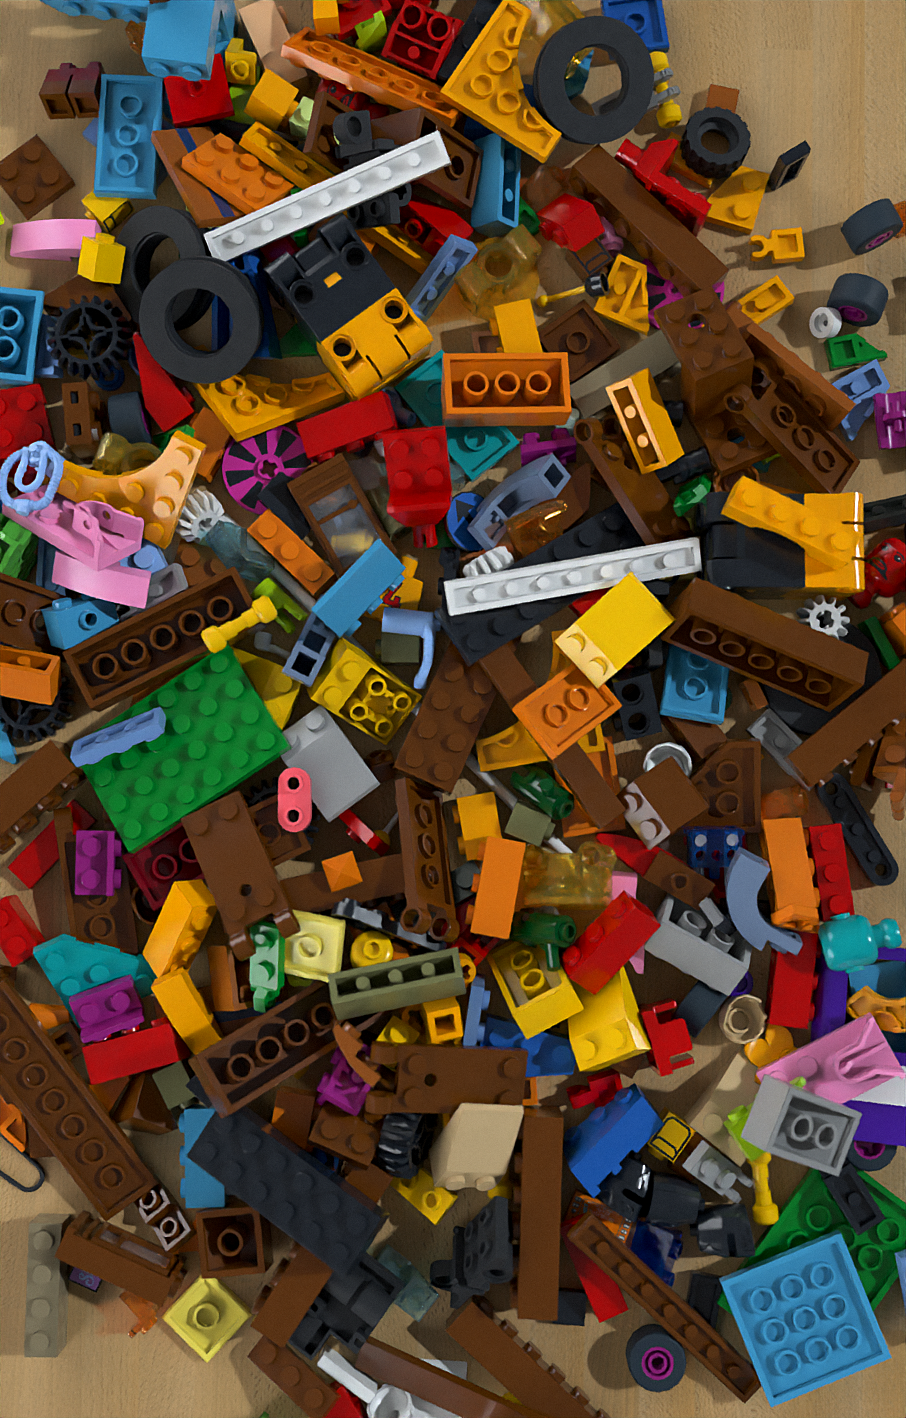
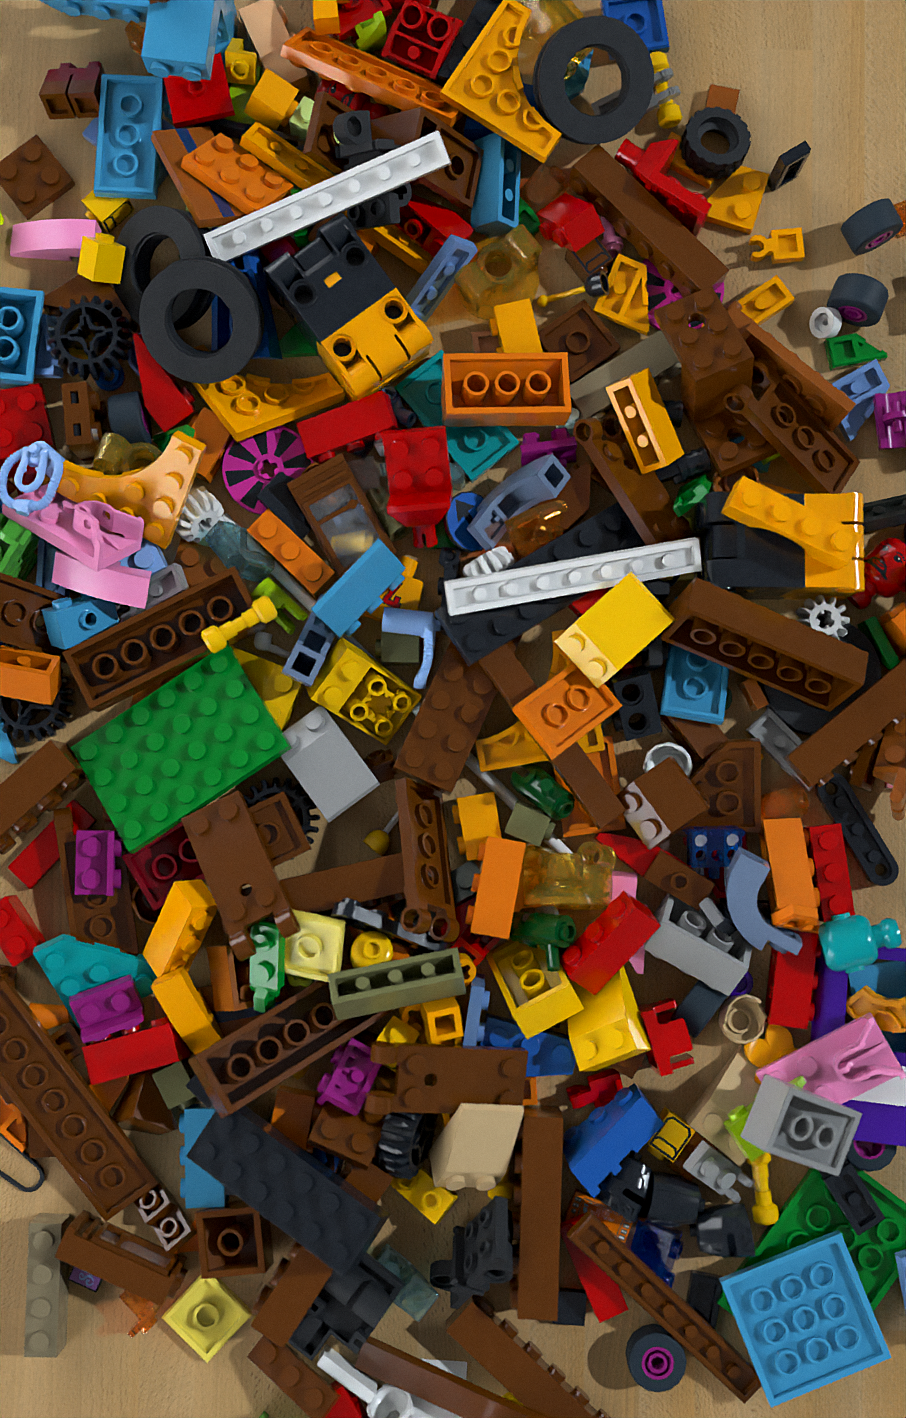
(118, 737): medium blue plate -> none
(297, 799): coral plate -> none
(342, 871): orange slope -> none
(349, 1043): dark orange slope -> none
(359, 831): red plate -> none

